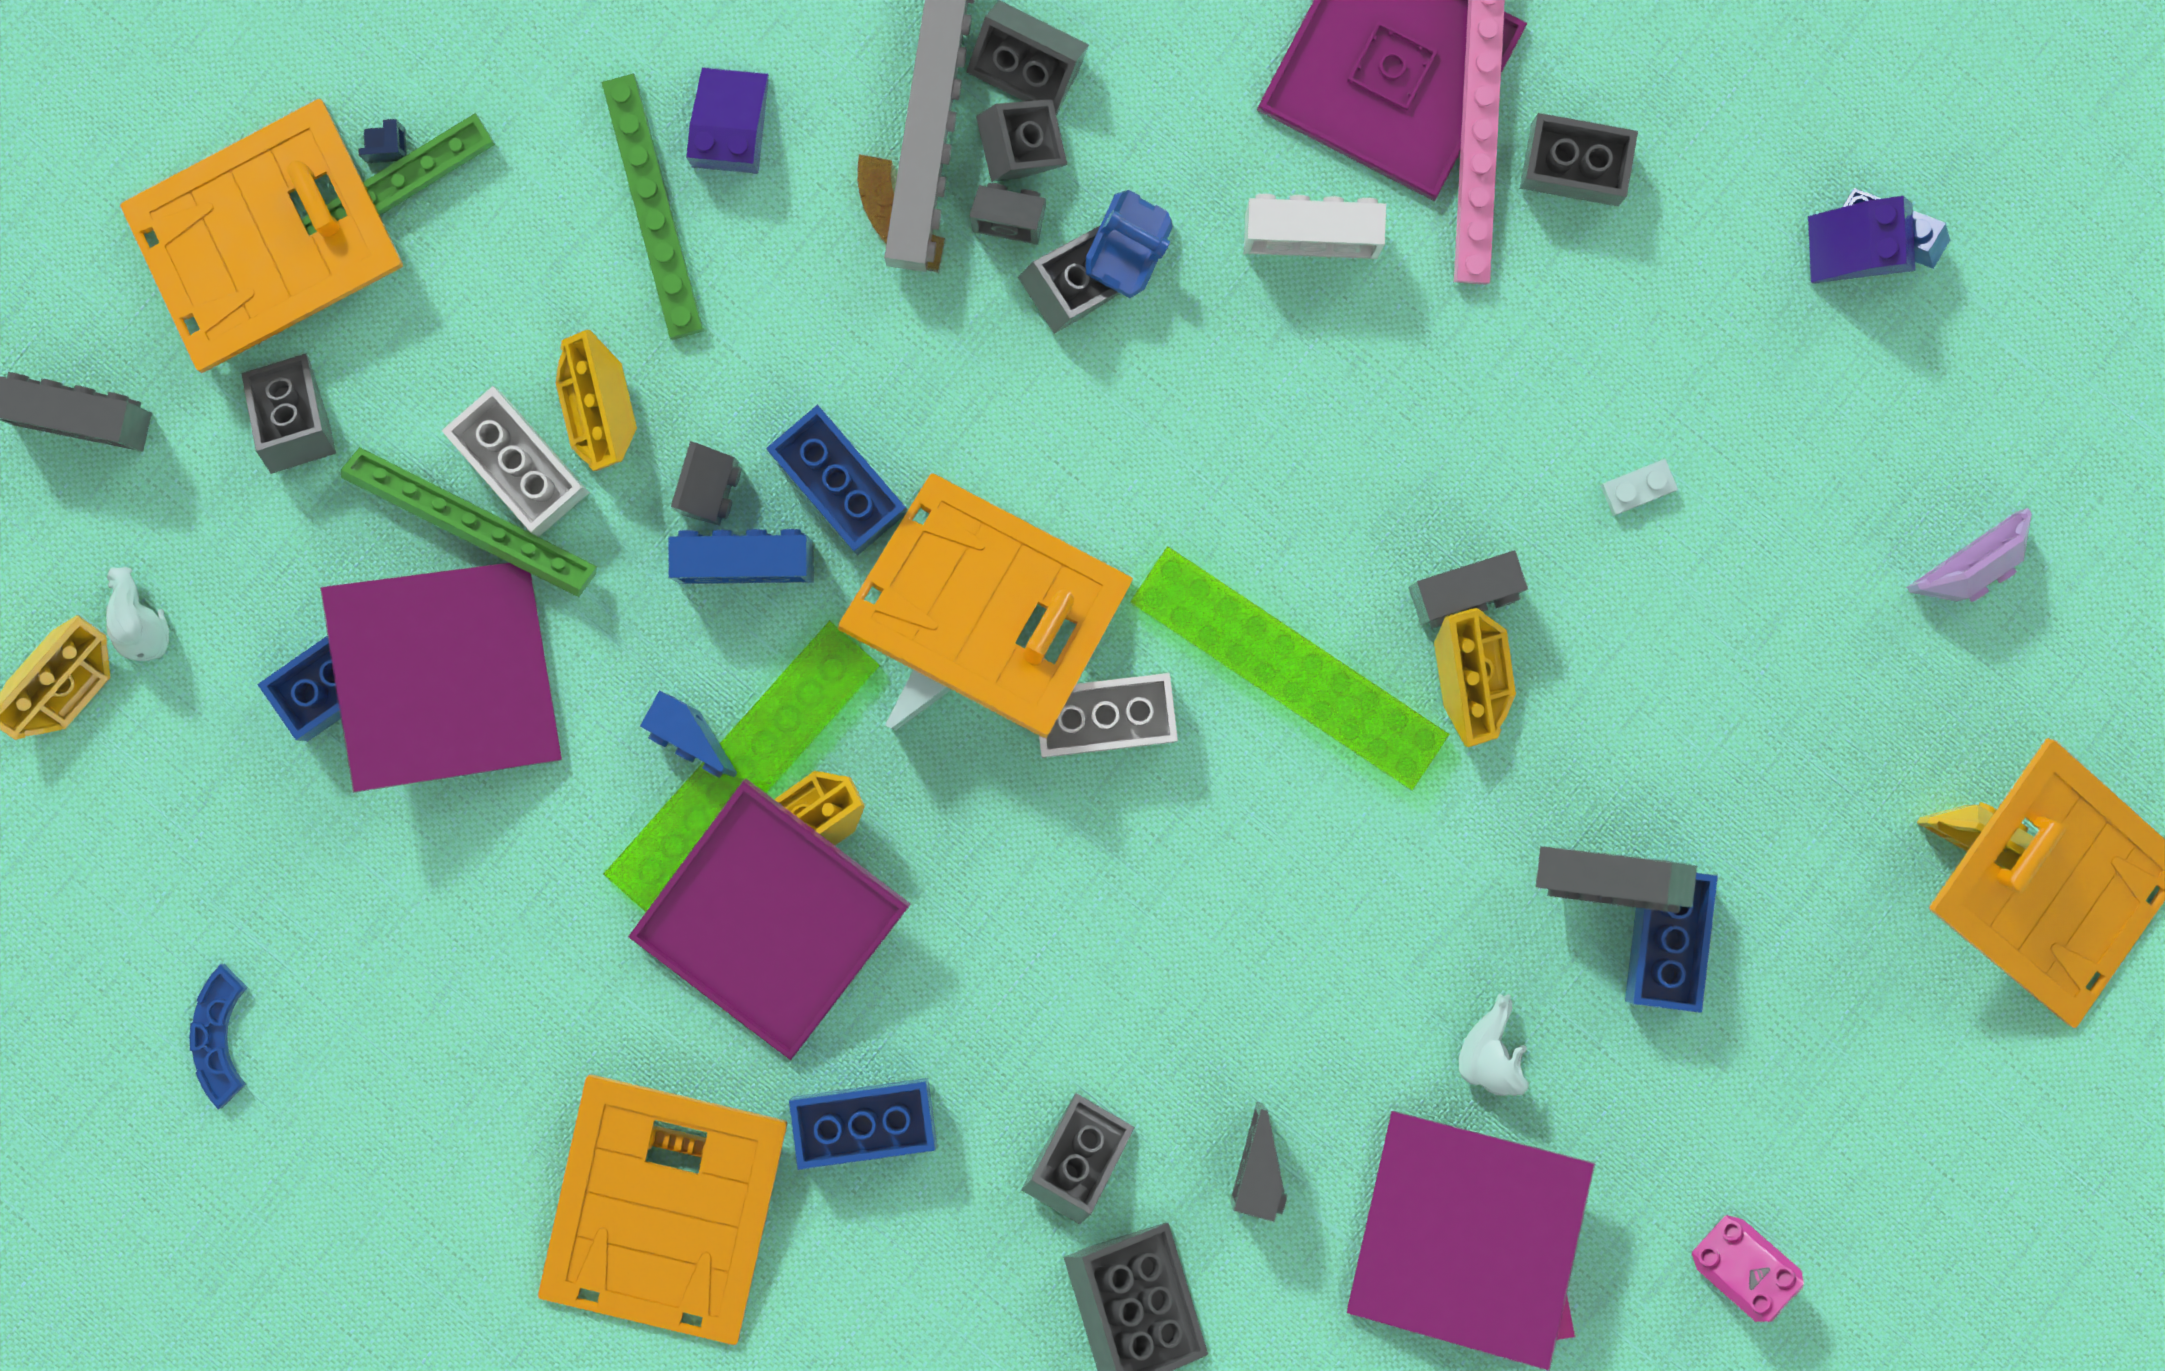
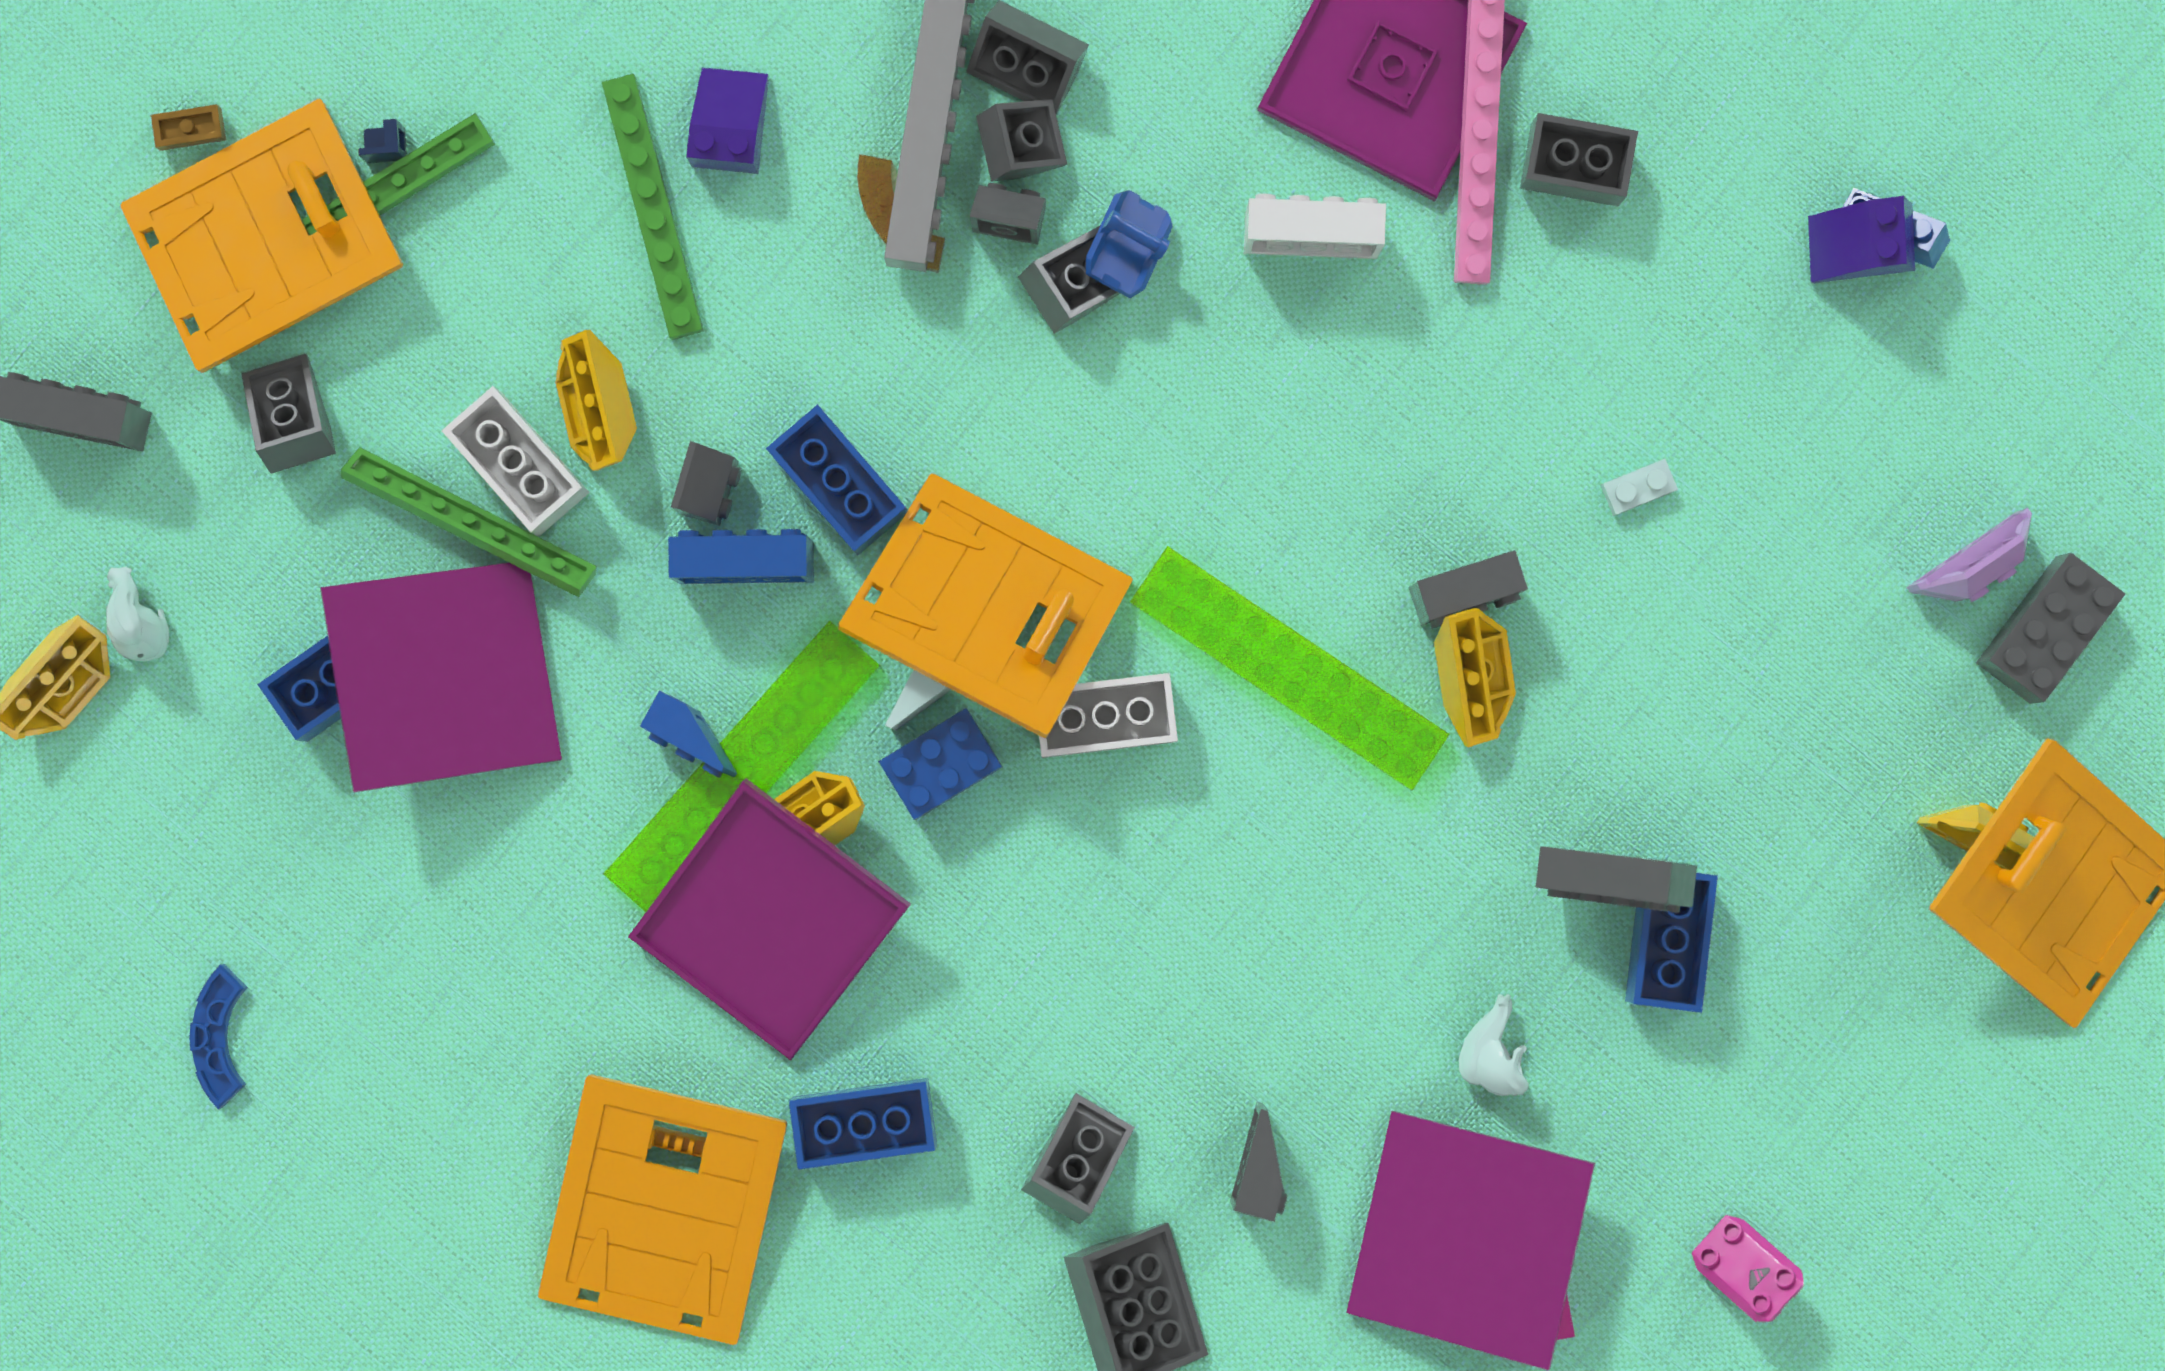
(188, 127): none -> pearl gold plate
(940, 764): none -> blue brick
(2050, 628): none -> dark grey brick

